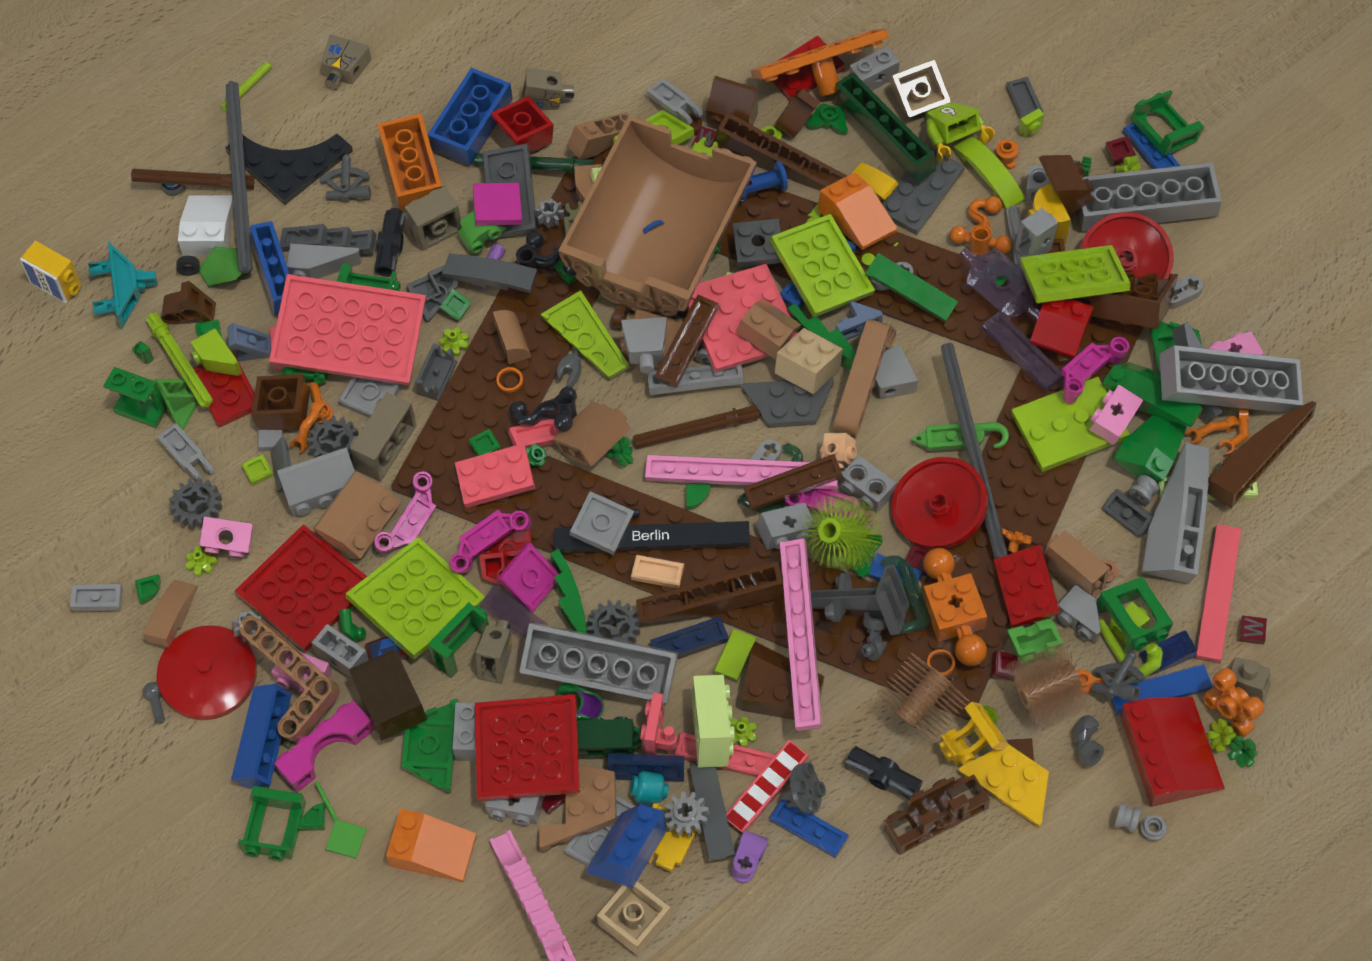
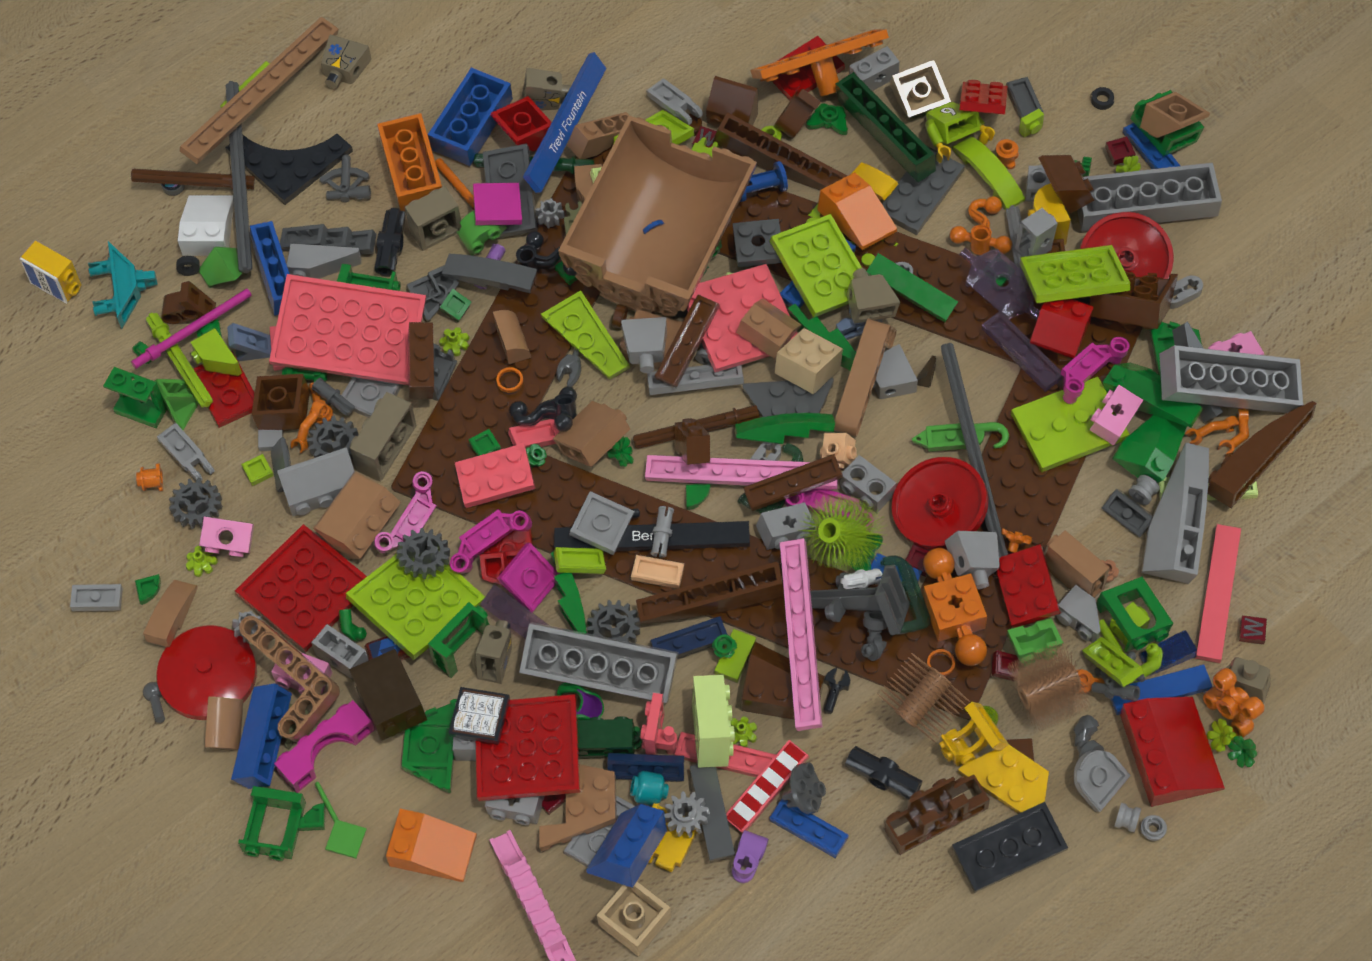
(150, 478): none -> orange brick
(154, 352): none -> dark pink bar
(223, 723): none -> medium nougat brick
(258, 91): none -> medium nougat plate
(332, 396): none -> dark grey axle
(421, 360): none -> reddish brown brick
(425, 553): none -> dark grey gear
(455, 181): none -> orange bar
(479, 715): none -> tile
(564, 122): none -> blue tile
(579, 560): none -> lime tile
(662, 531): none -> light grey pin
(692, 441): none -> reddish brown brick
(724, 640): none -> green plate
(775, 427): none -> green slope
(835, 689): none -> black bar
(861, 578): none -> white axle
(871, 297): none -> dark tan torso
(926, 375): none -> dark brown slope
(974, 554): none -> light grey torso
(983, 97): none -> red plate
(1009, 847): none -> black plate
(1099, 104): none -> black piece
(1099, 777): none -> light grey tile
(1112, 661): none -> lime plate
(1170, 114): none -> medium nougat slope

